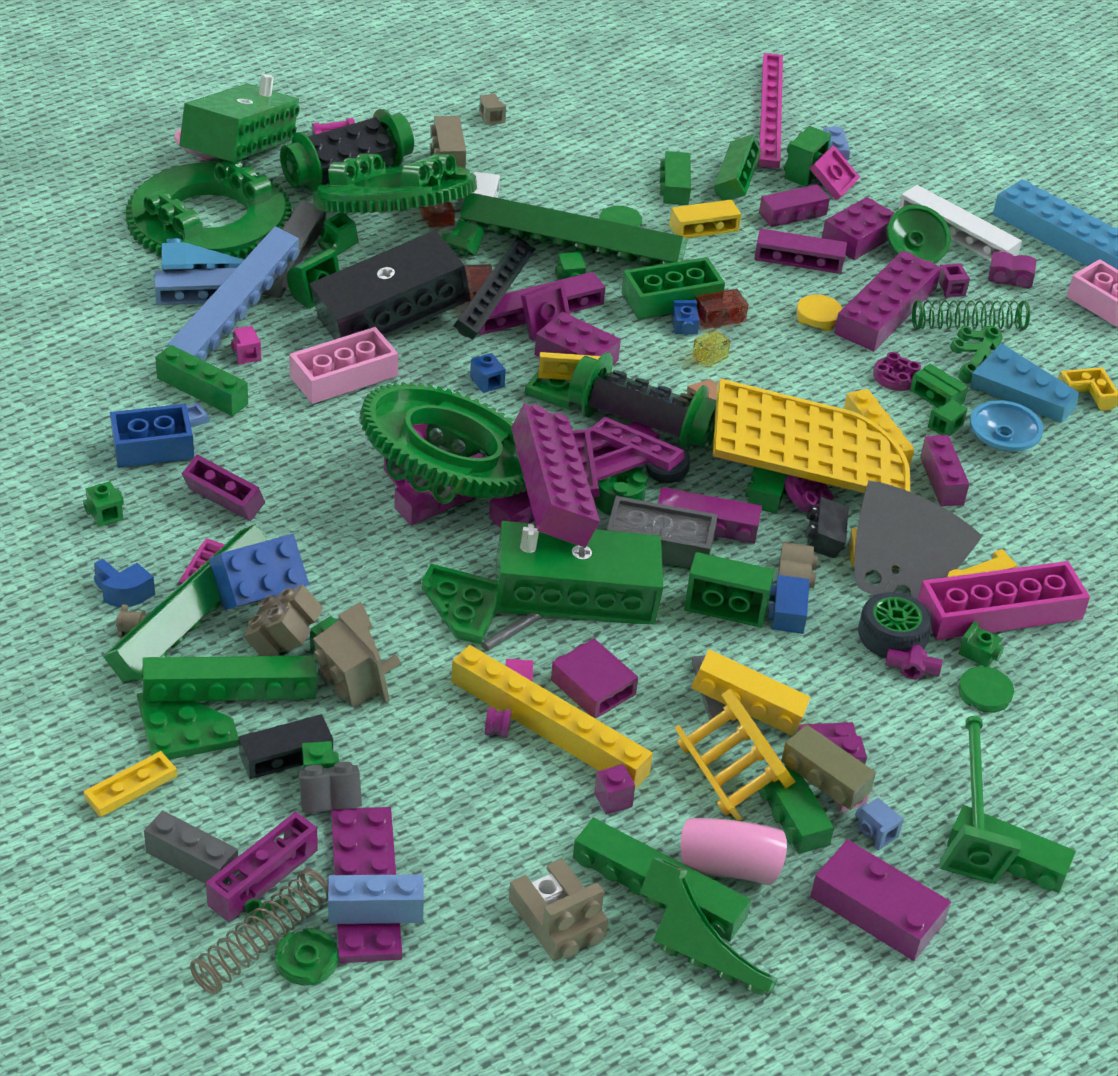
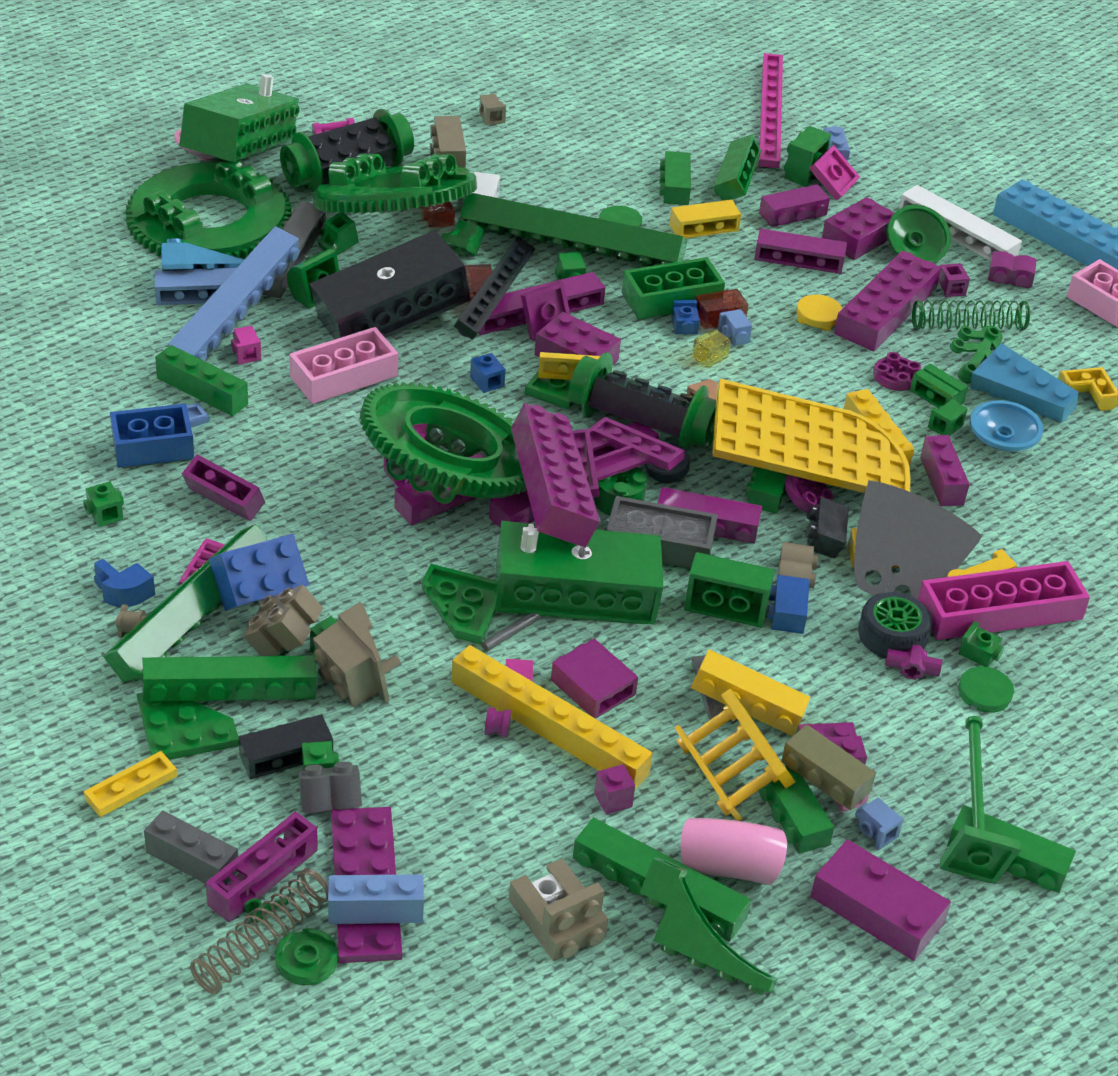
(735, 327): none -> medium blue brick

